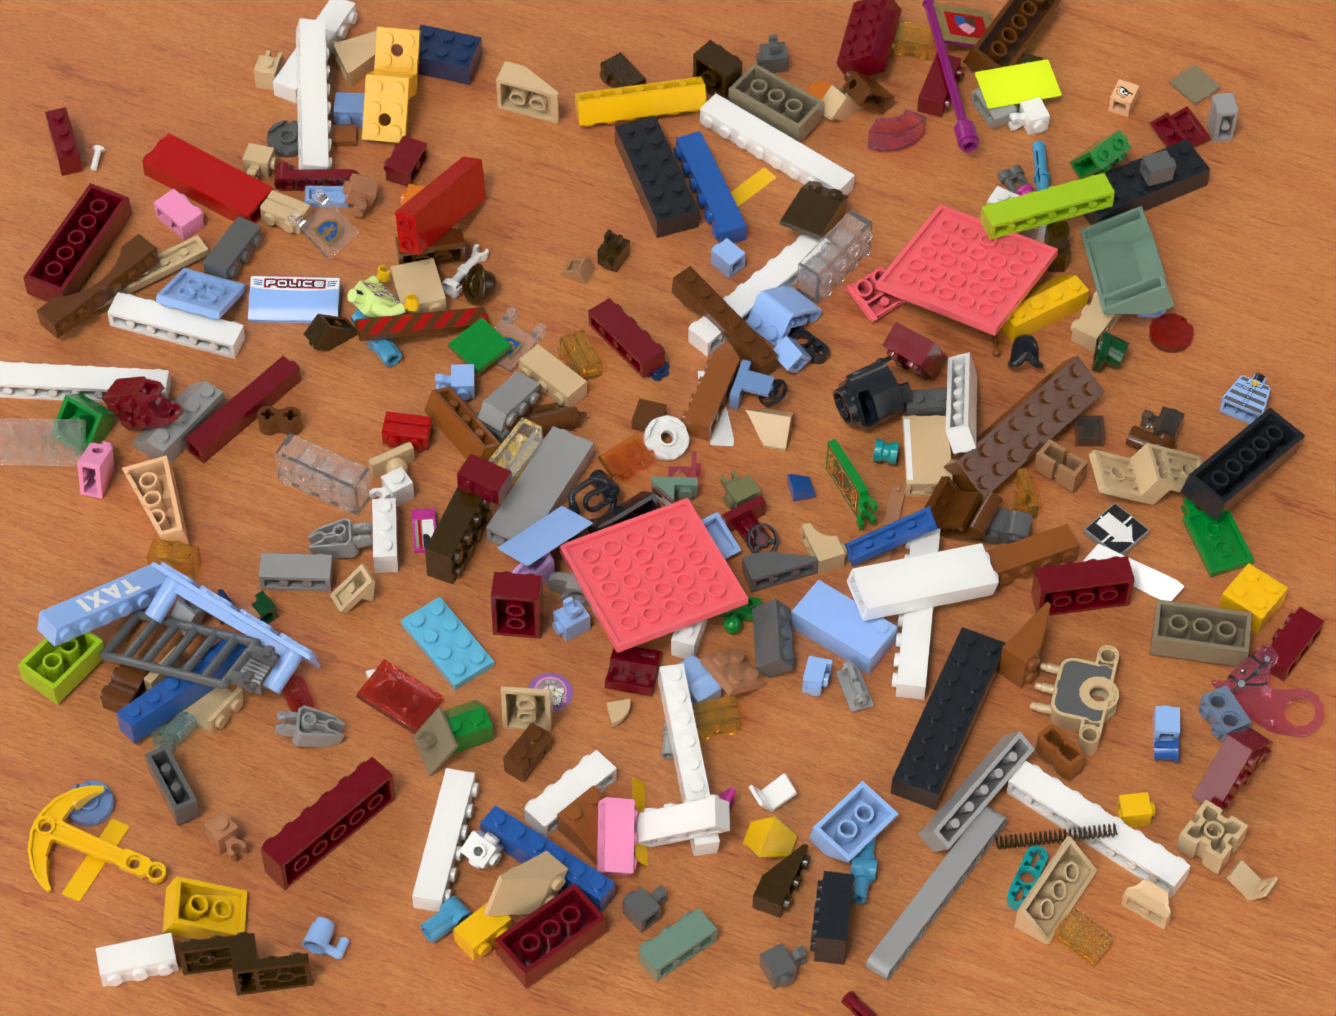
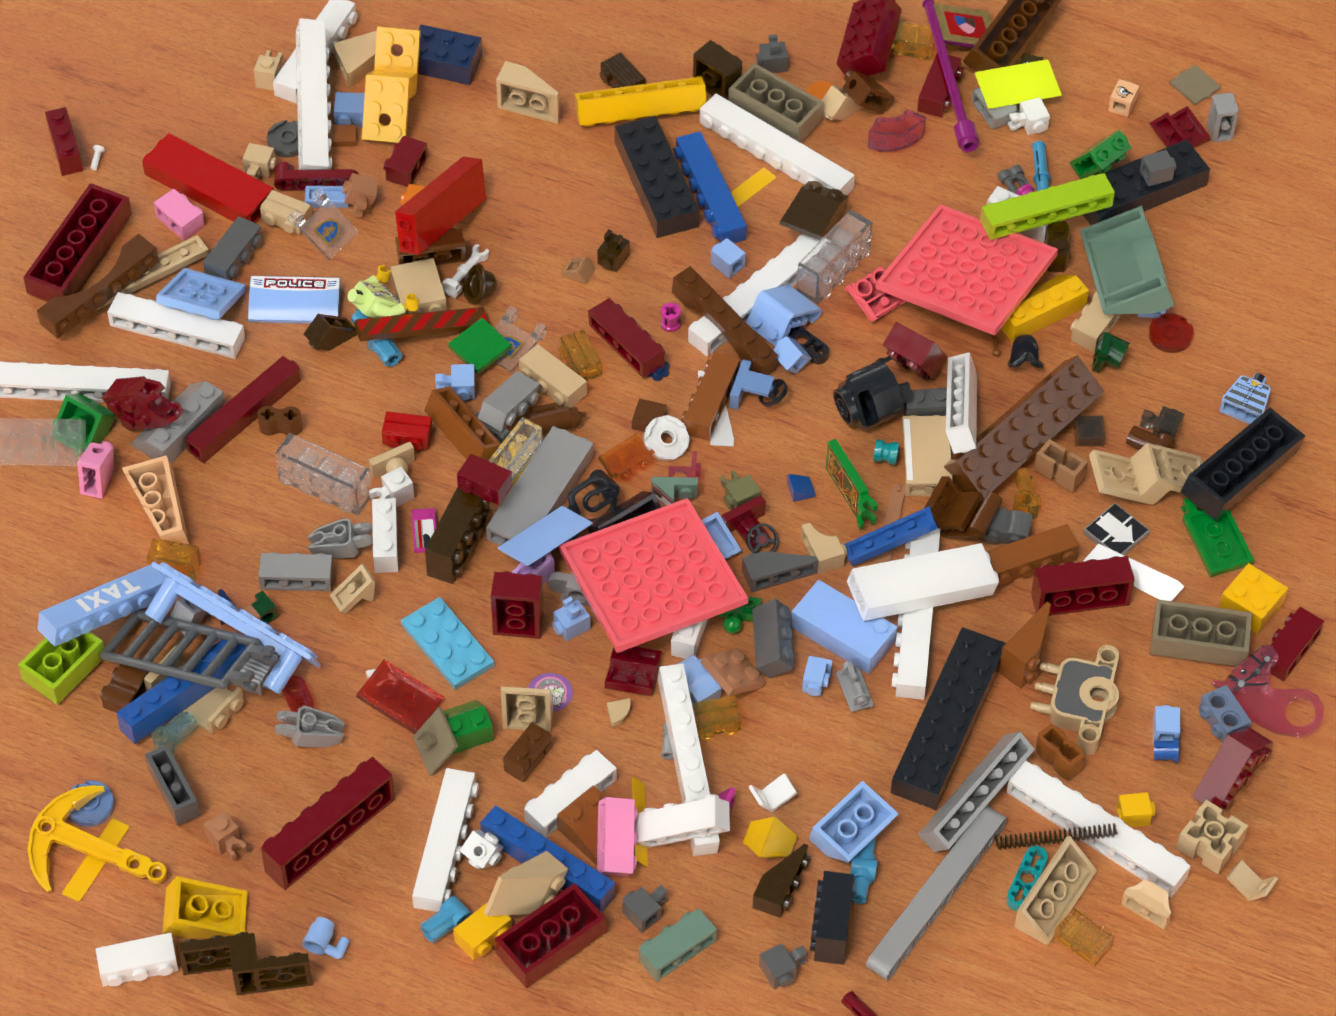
(670, 314): none -> dark pink bush
(772, 427): tan slope -> none

